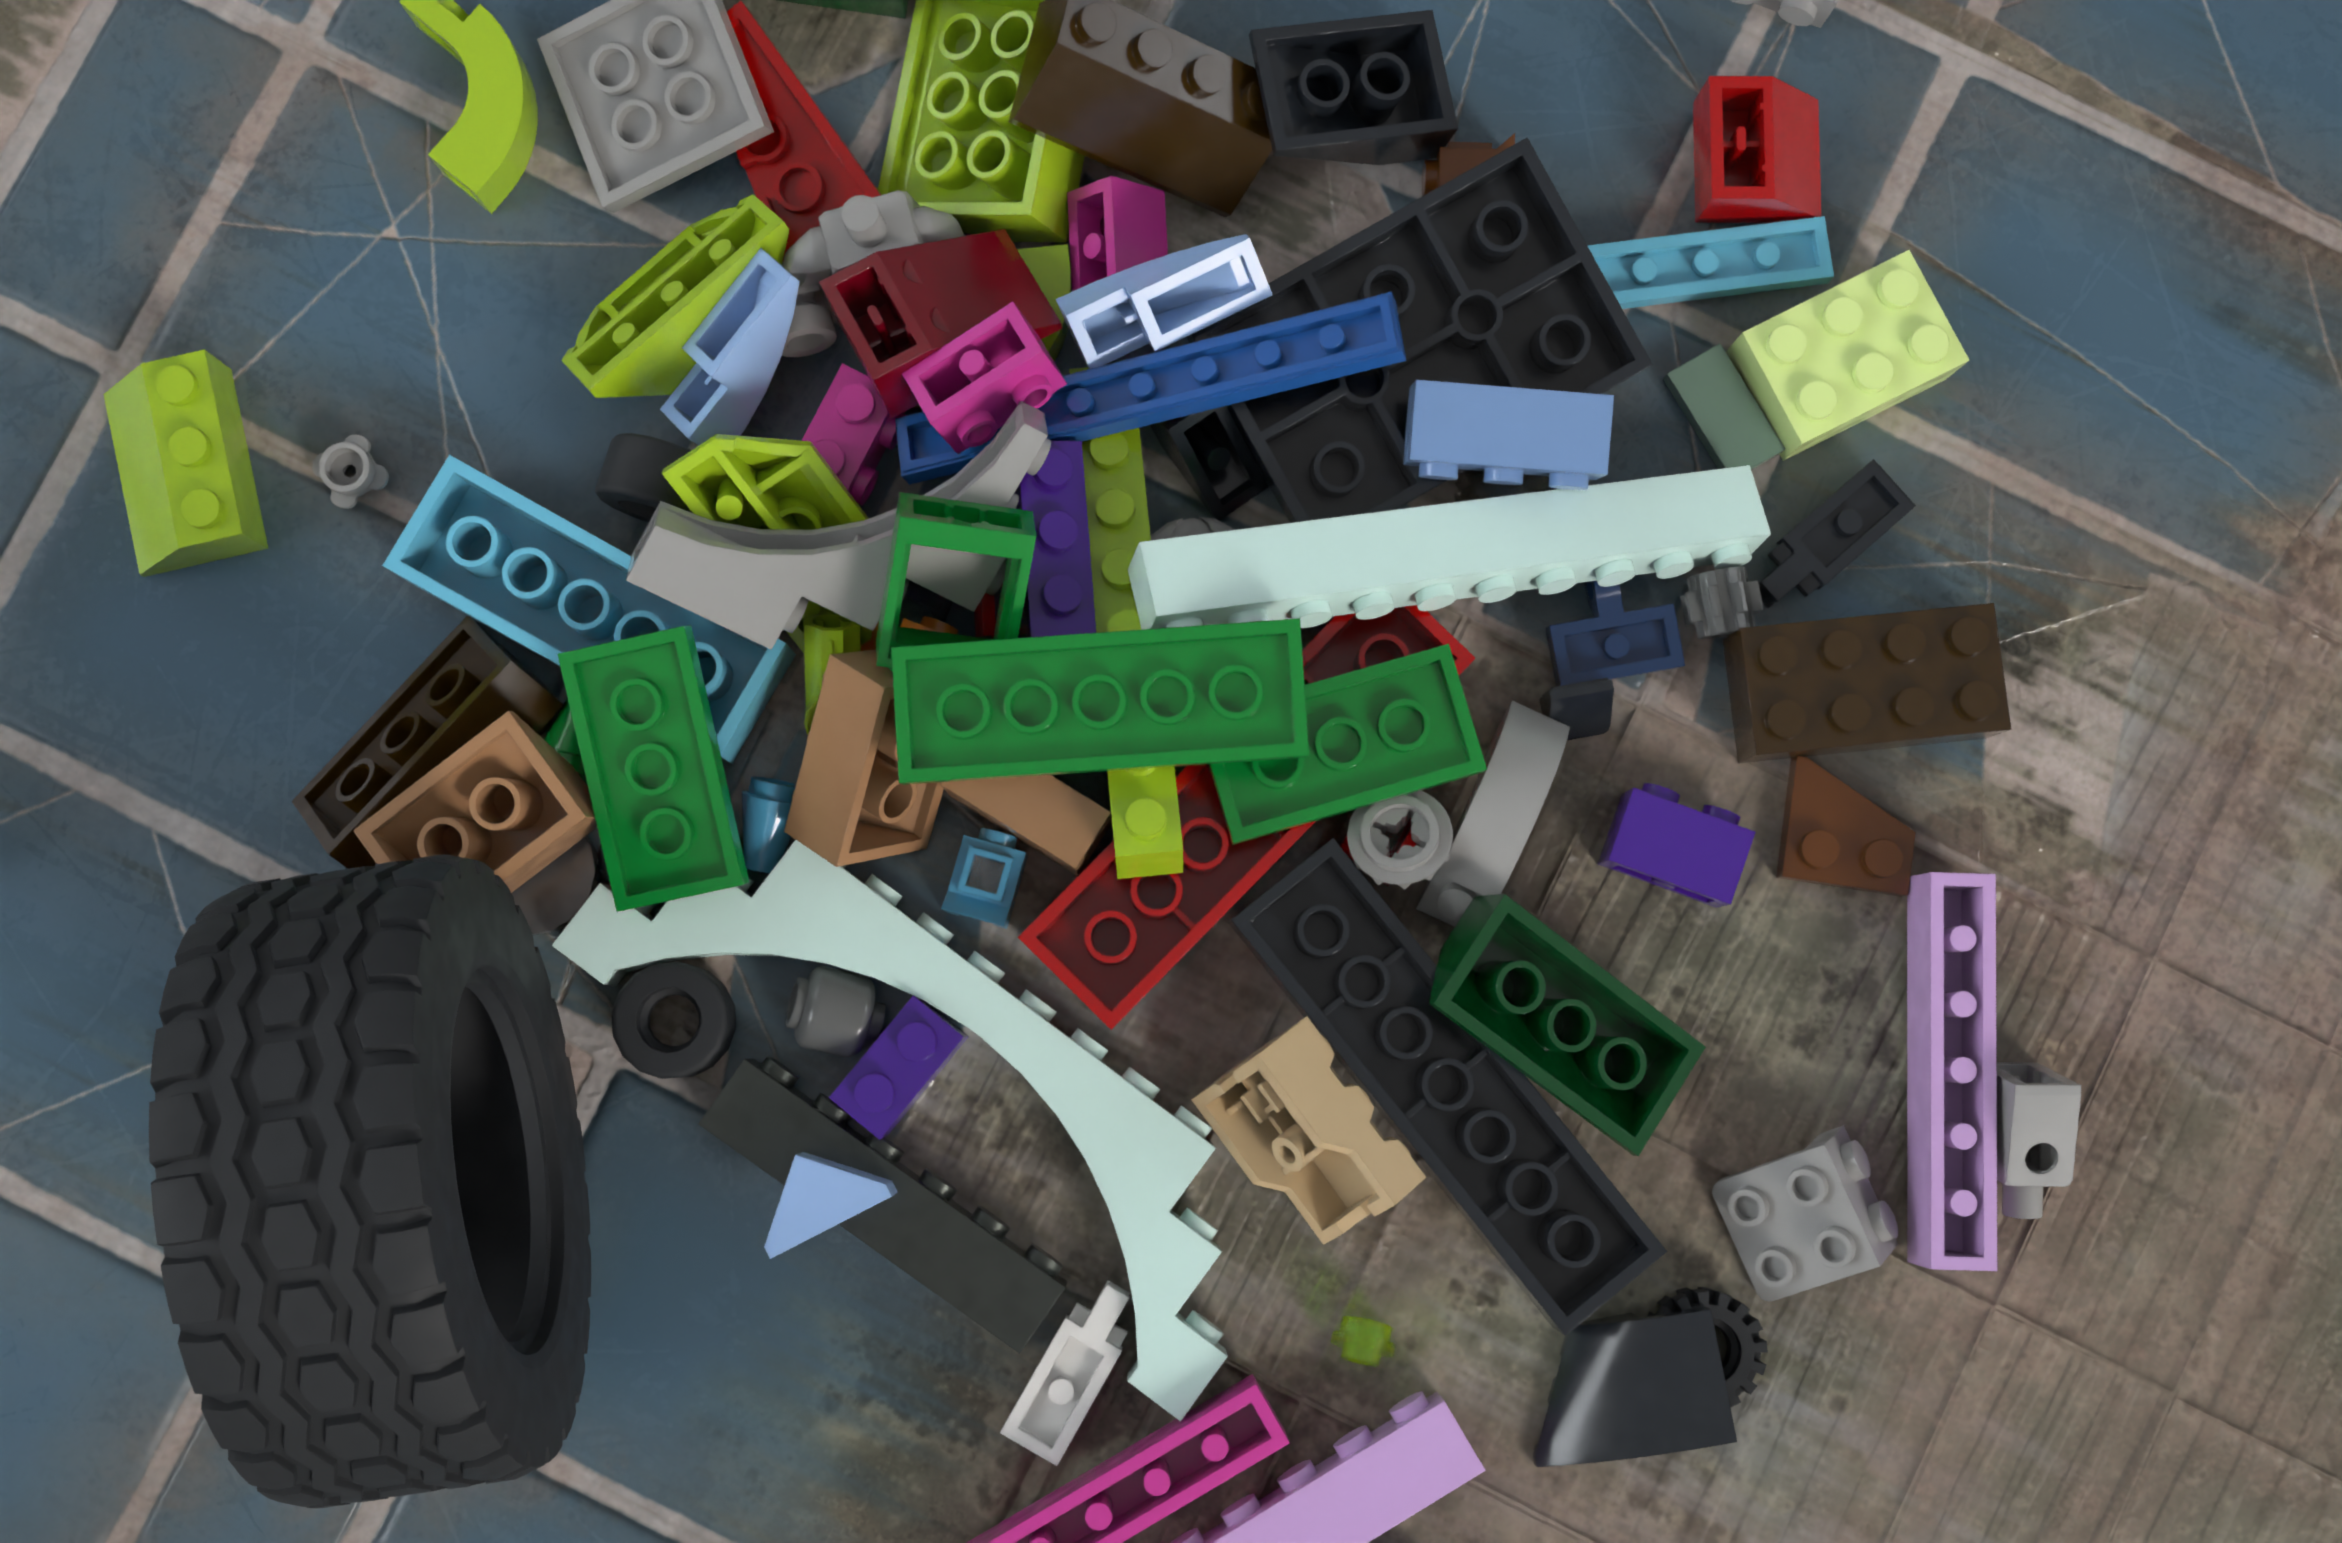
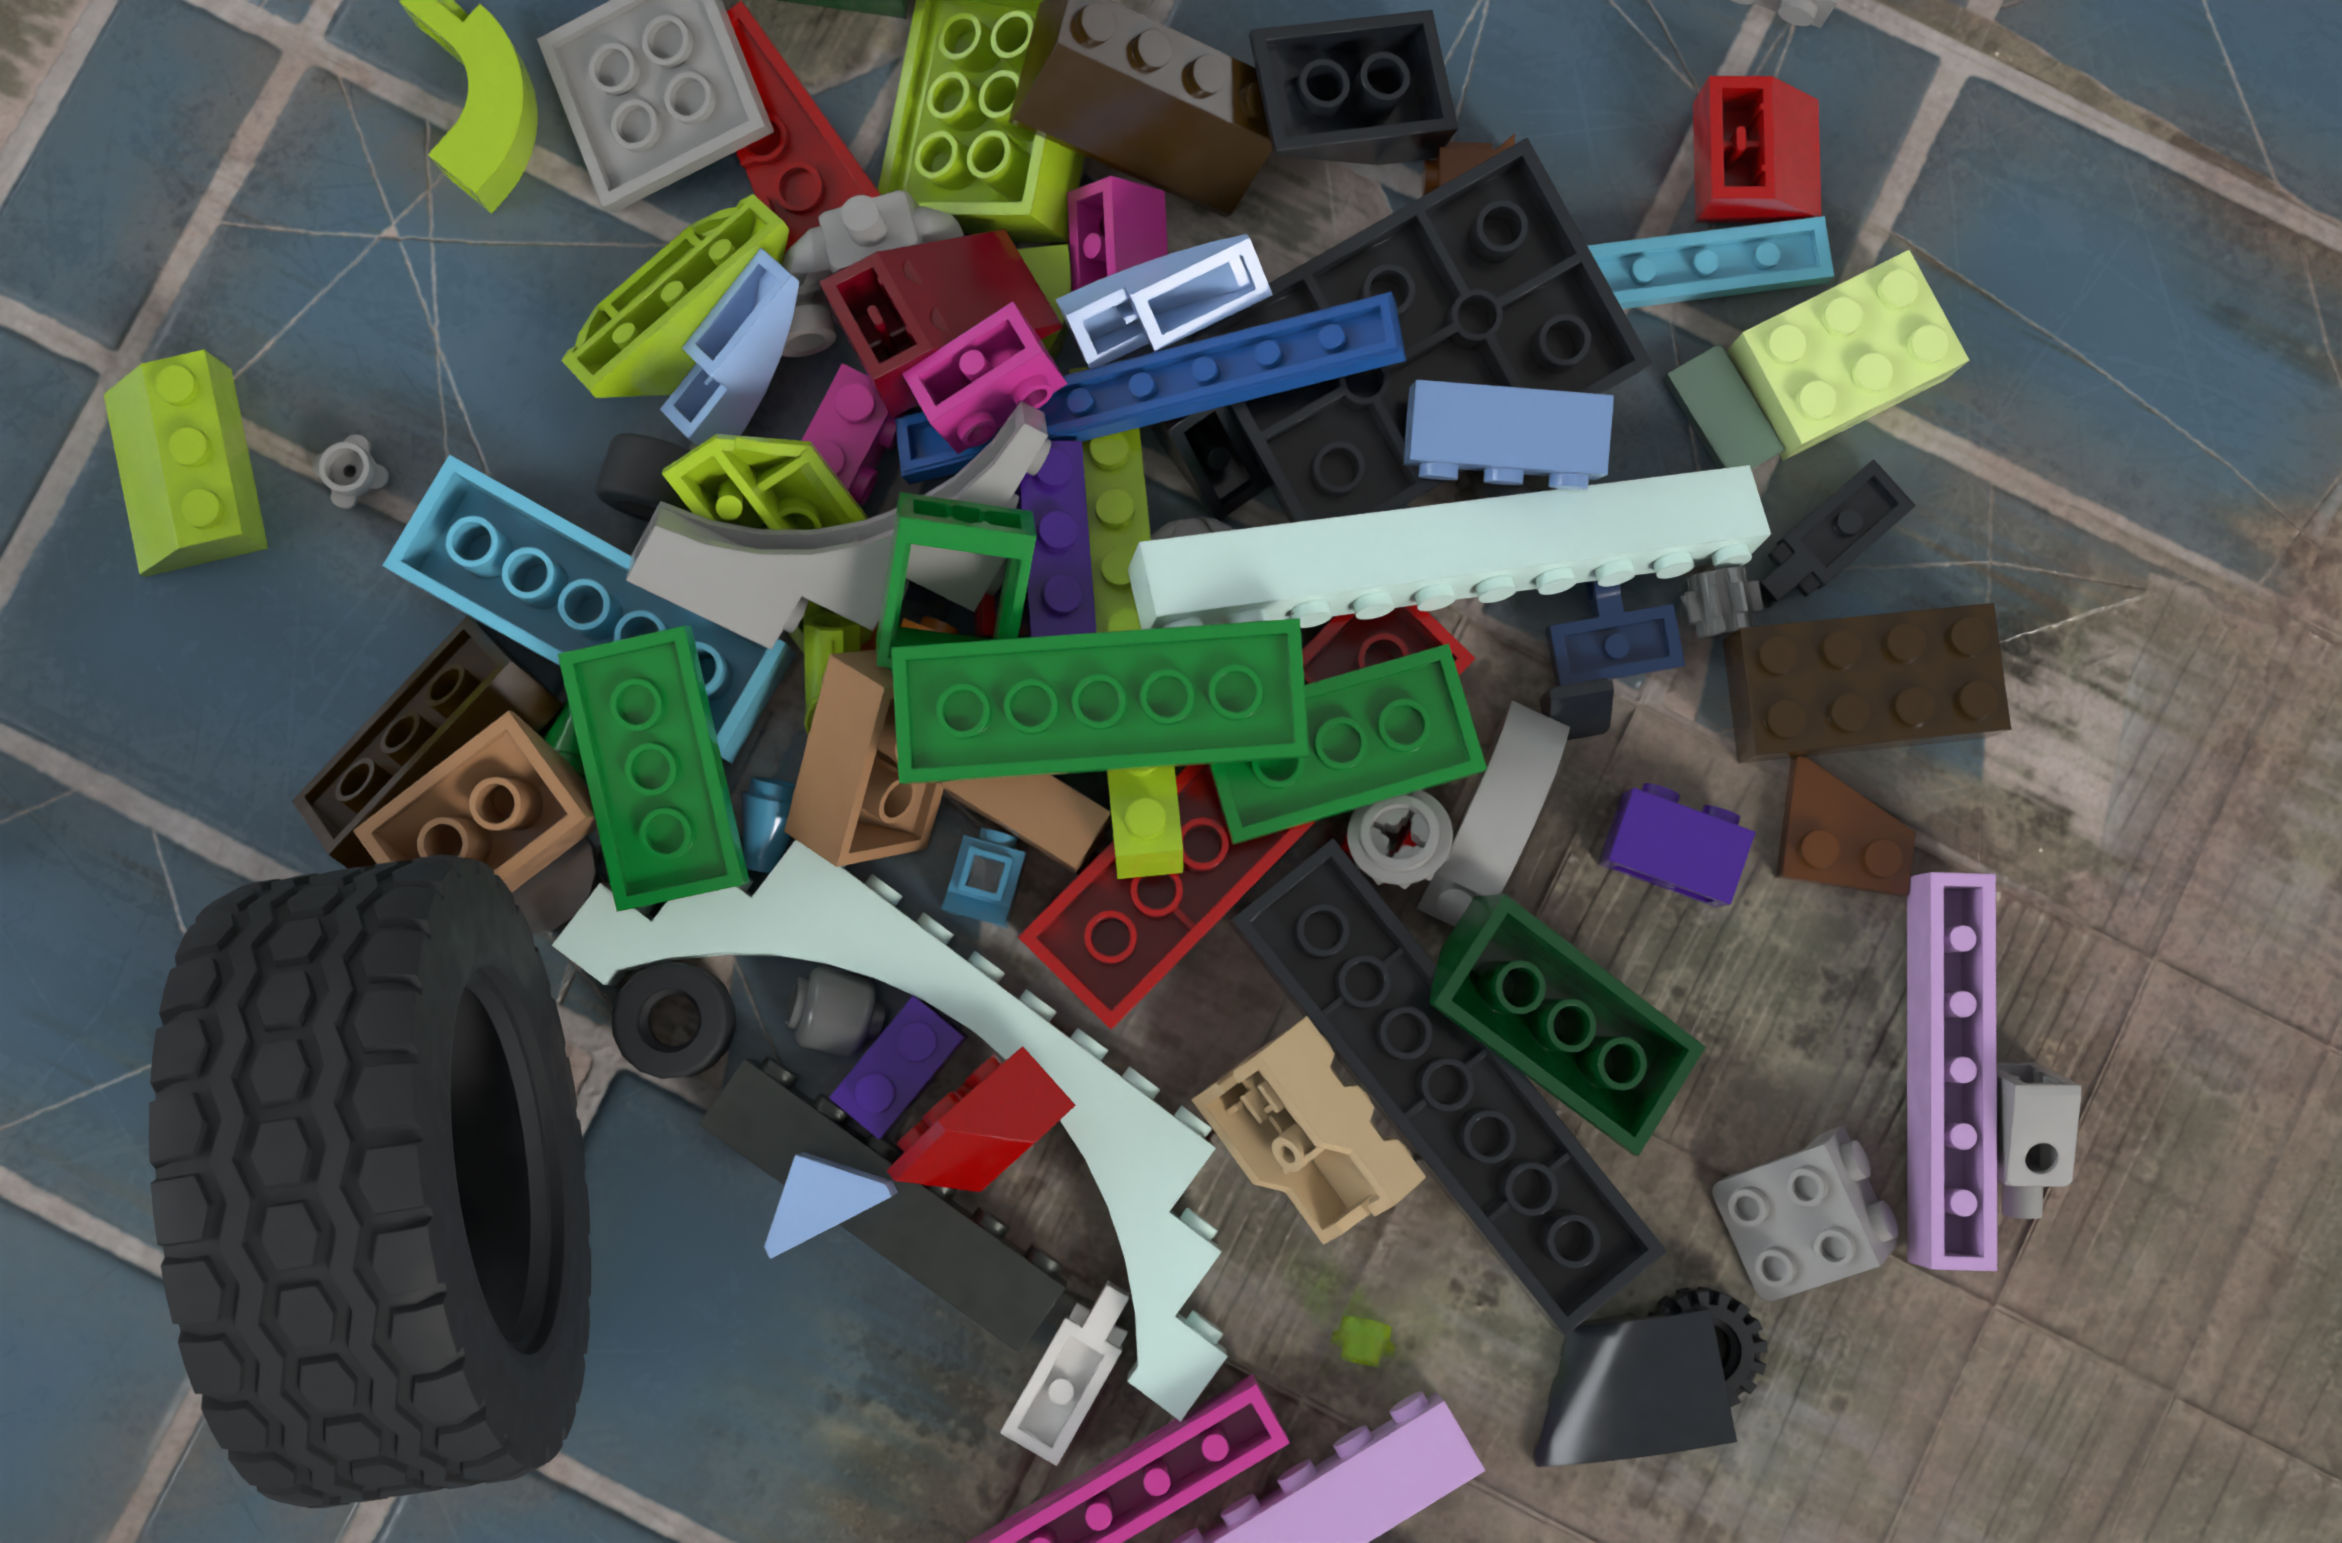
(982, 1125): none -> red slope

